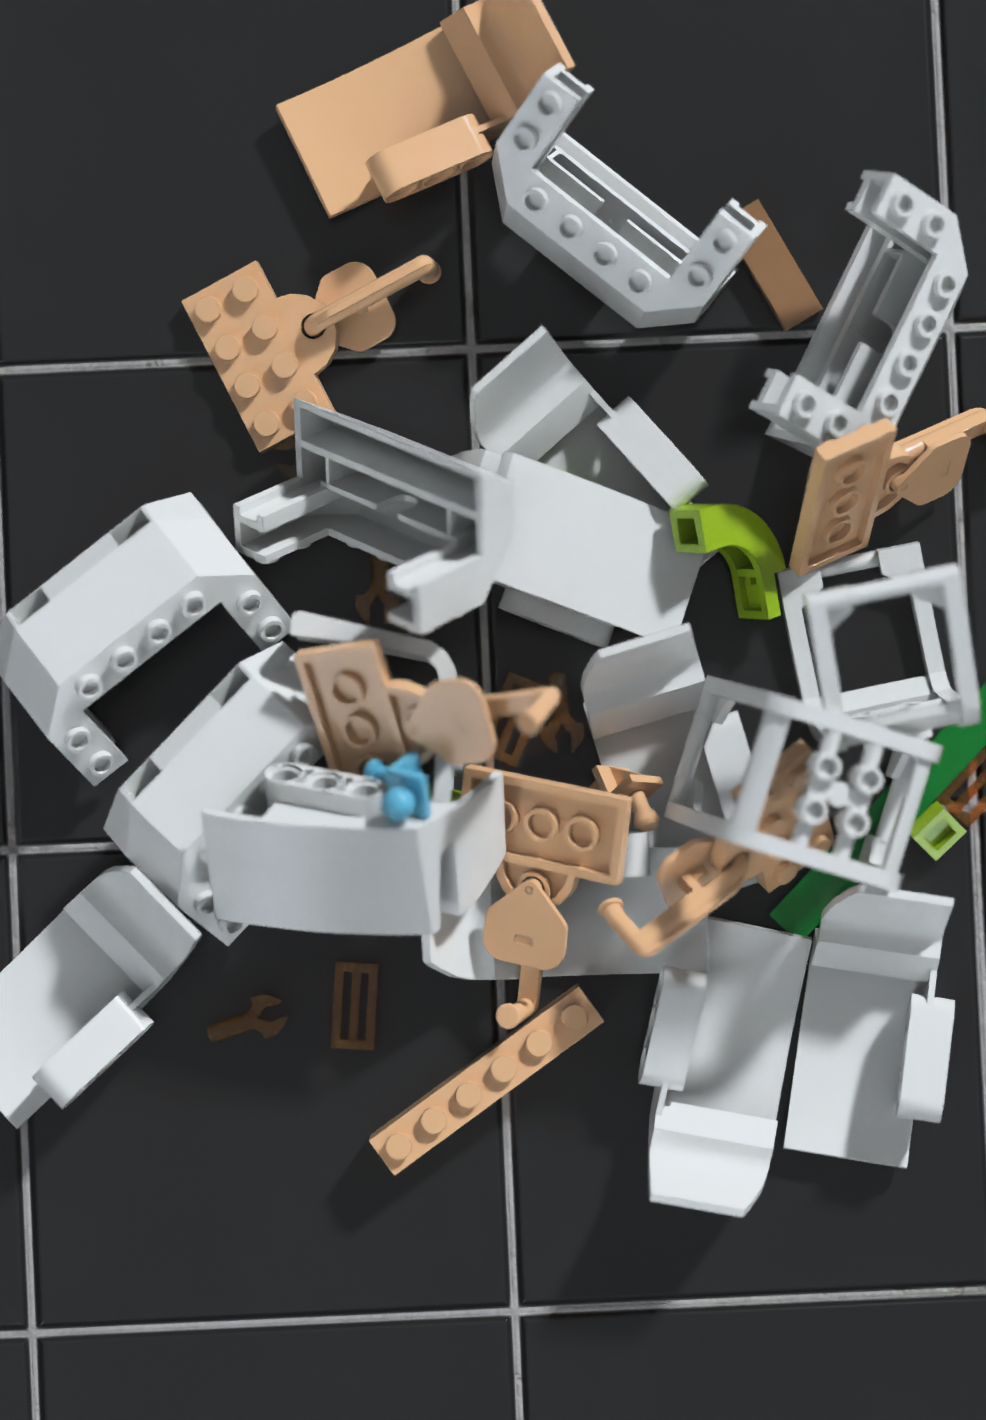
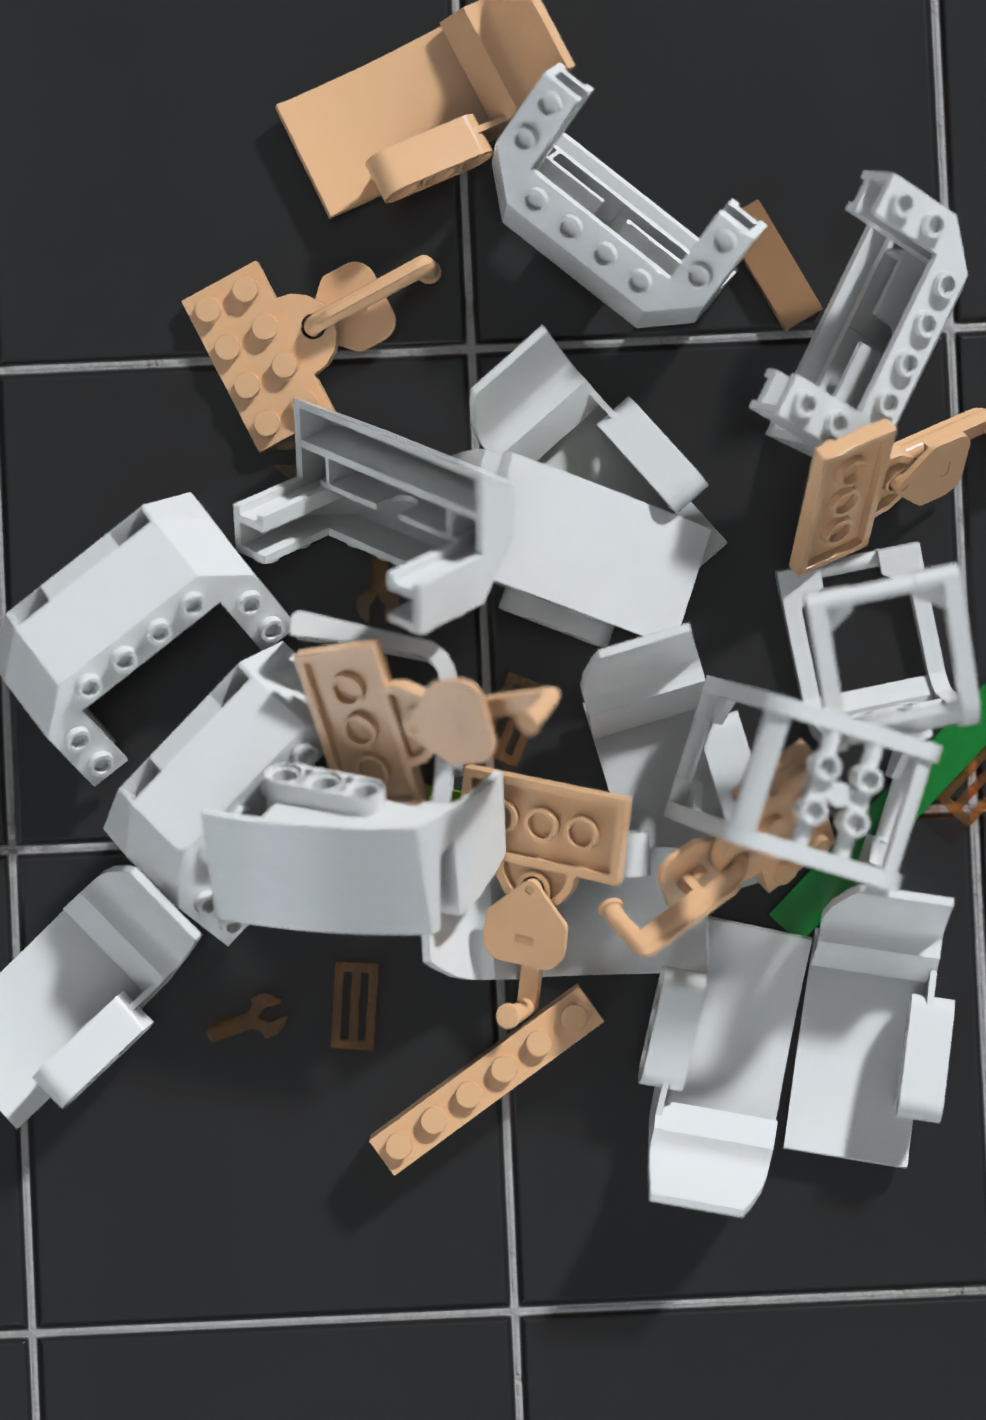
(405, 786): medium azure piece -> none
(560, 715): clear orange bar -> none
(631, 784): light nougat piece -> none
(743, 542): lime arch -> none
(936, 830): lime plate -> none

